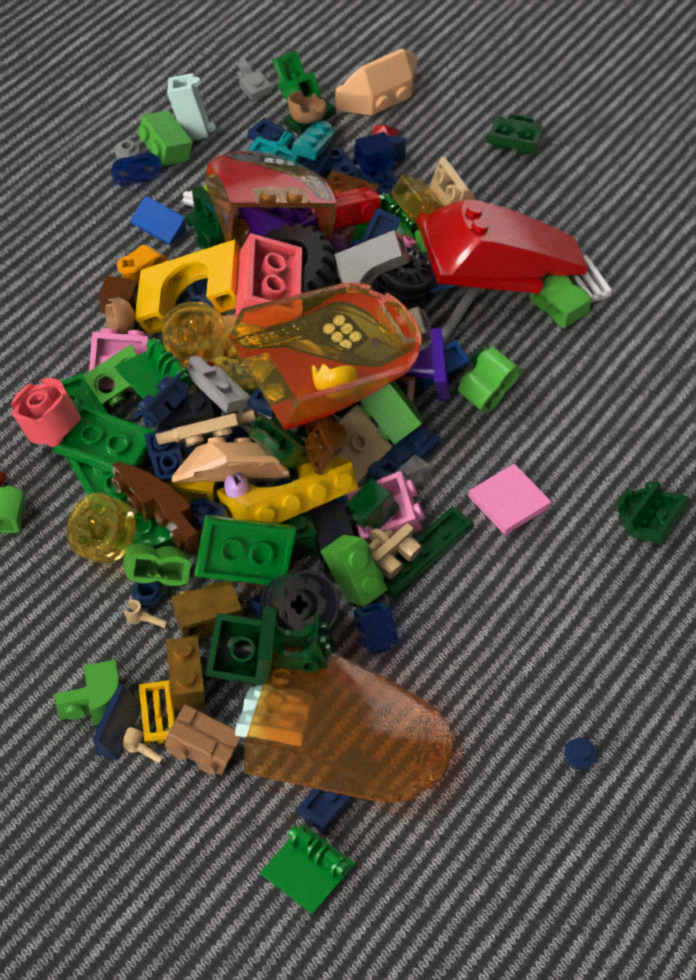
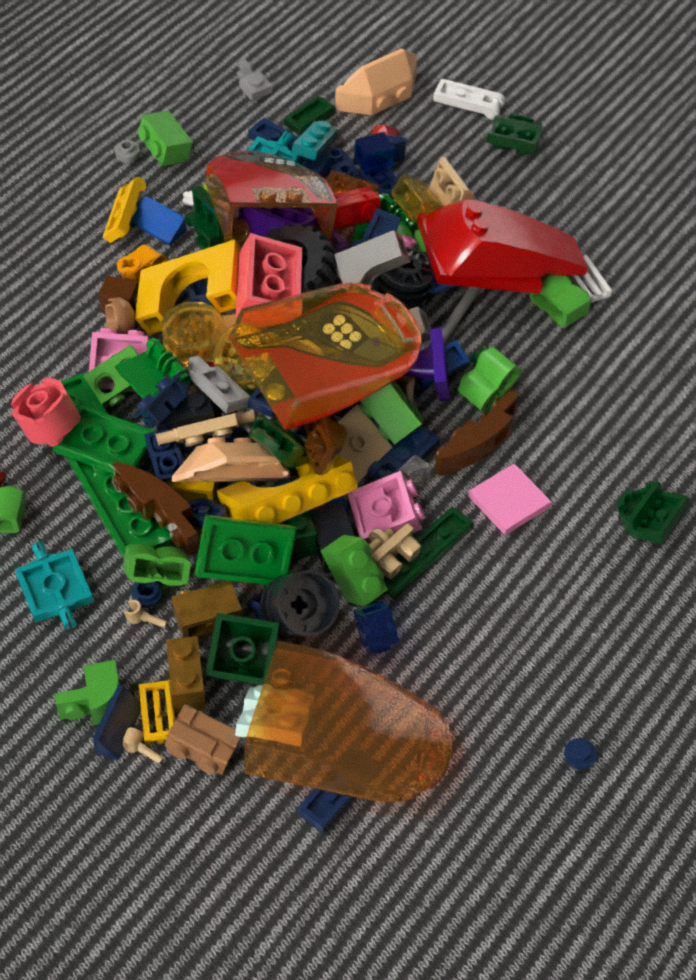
(53, 585): none -> teal plate
(89, 526): clear yellow wheel -> none
(123, 210): none -> yellow plate
(134, 167): clear blue plate -> none
(189, 106): light aqua brick -> none
(236, 486): lavender hinge -> none
(273, 639): dark green tile -> none
(293, 77): green brick -> none
(306, 109): medium nougat hair -> none
(307, 868): green hinge -> none
(327, 378): yellow hair -> none
(372, 505): dark green brick -> none
(469, 98): none -> white plate
(478, 439): none -> reddish brown slope

